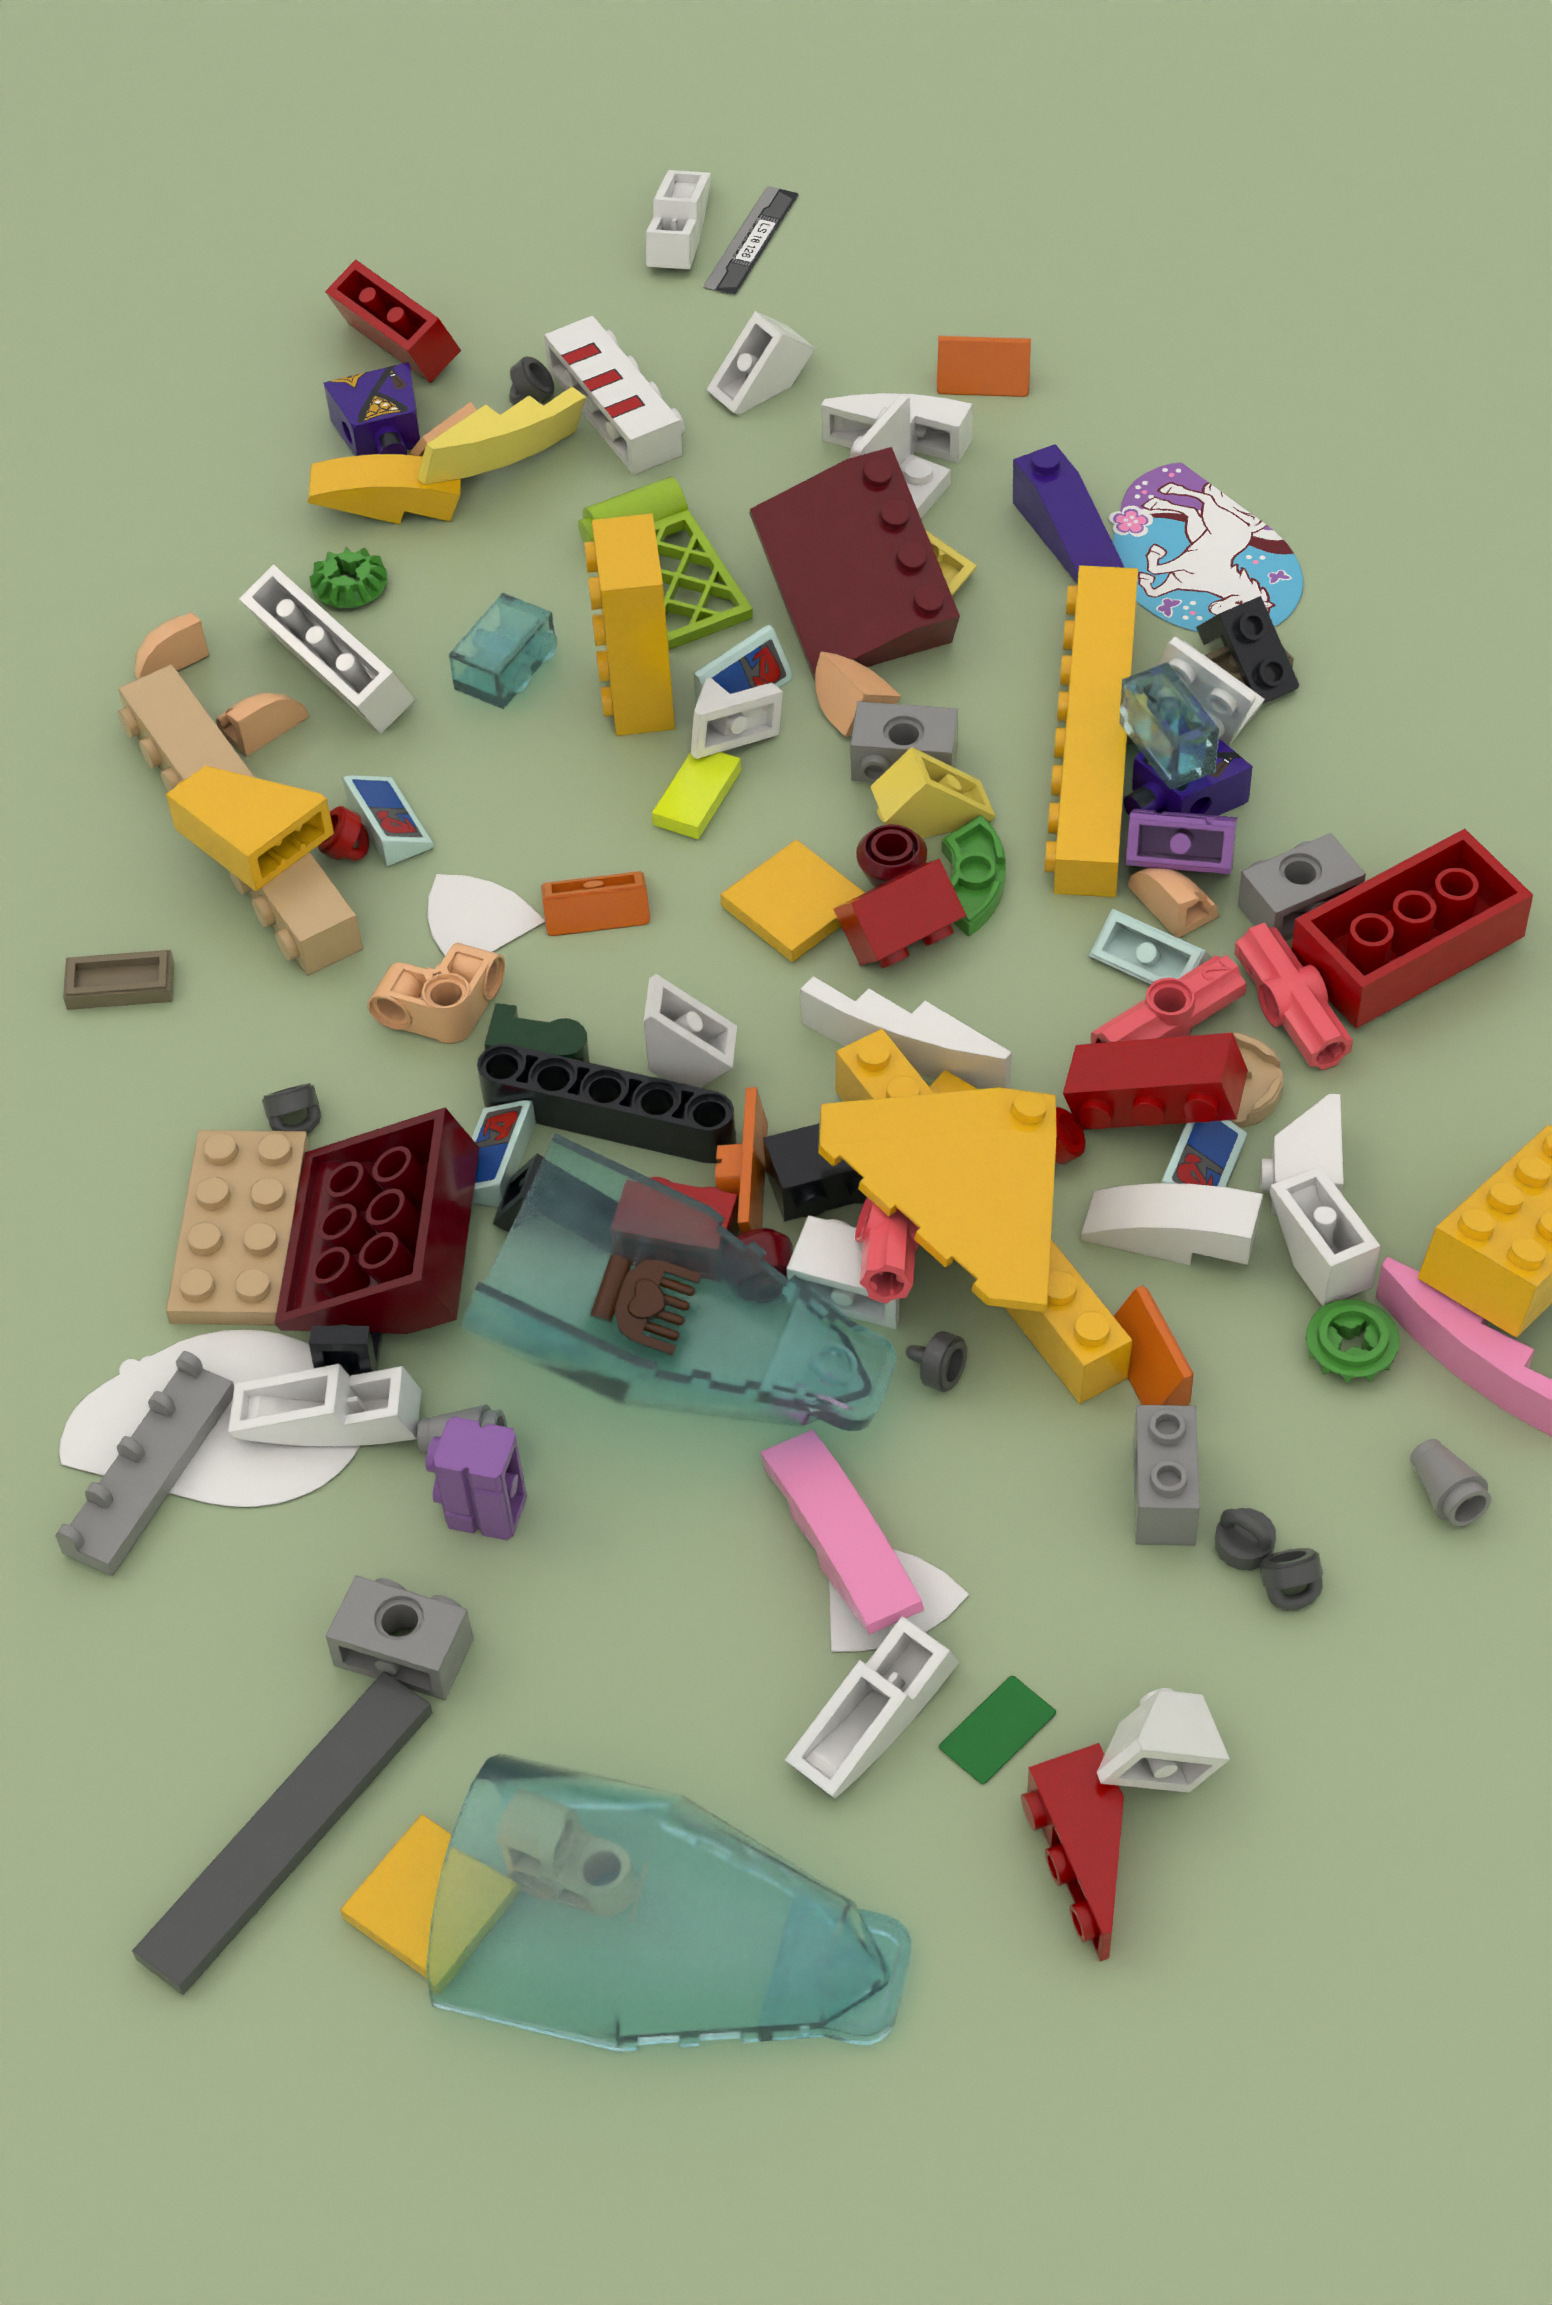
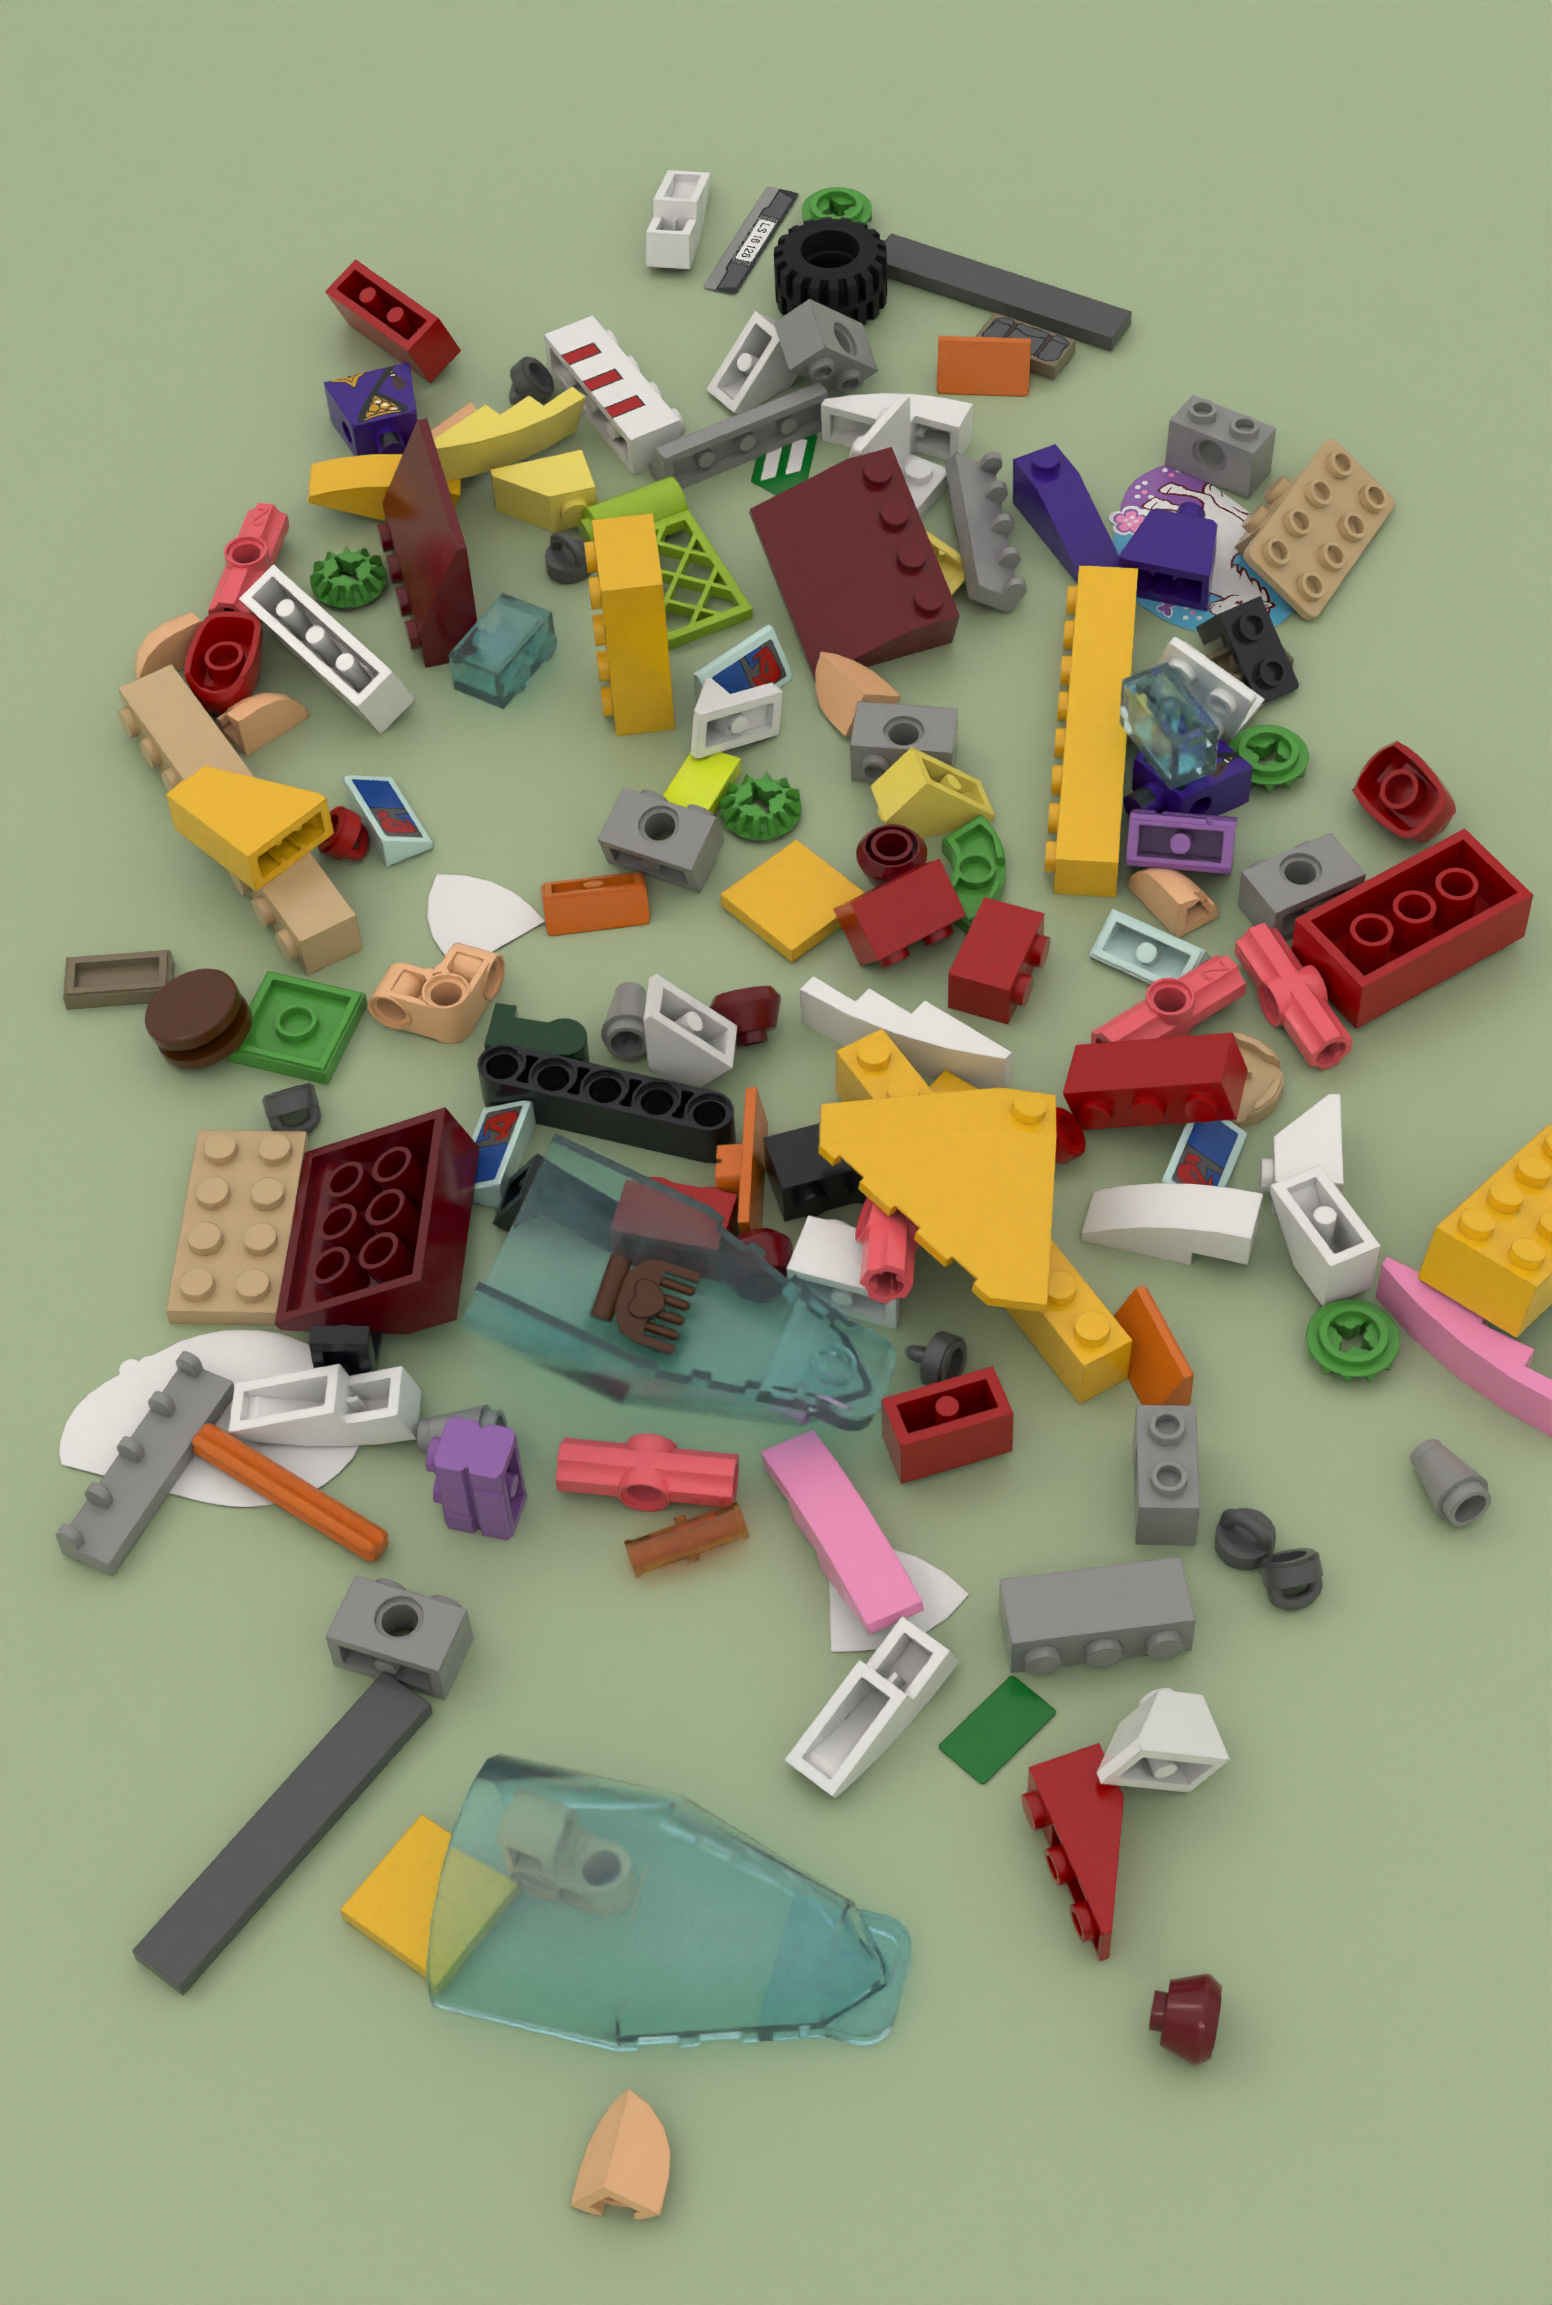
(198, 1019): none -> reddish brown head
(224, 659): none -> red piece
(250, 556): none -> coral piece
(290, 1492): none -> orange axle
(300, 1027): none -> bright green tile
(427, 552): none -> dark red slope
(545, 490): none -> light yellow slope
(566, 559): none -> dark grey tile
(624, 1024): none -> light grey cone
(625, 2161): none -> light nougat brick
(647, 1472): none -> coral piece
(679, 859): none -> light grey brick
(686, 1539): none -> clear orange pin
(741, 437): none -> light grey hinge
(749, 820): none -> bright green gear
(752, 1010): none -> dark red cone
(785, 466): none -> green sticker
(826, 346): none -> light grey brick
(833, 265): none -> black tyre
(842, 201): none -> bright green gear
(947, 1424): none -> red brick
(984, 531): none -> light grey hinge
(997, 961): none -> red brick
(1006, 293): none -> dark grey tile
(1048, 350): none -> tile
(1096, 1615): none -> light grey brick
(1174, 556): none -> dark purple torso
(1188, 2016): none -> dark red cone
(1220, 446): none -> light grey brick
(1260, 742): none -> bright green gear
(1314, 528): none -> tan bracket
(1404, 794): none -> red piece

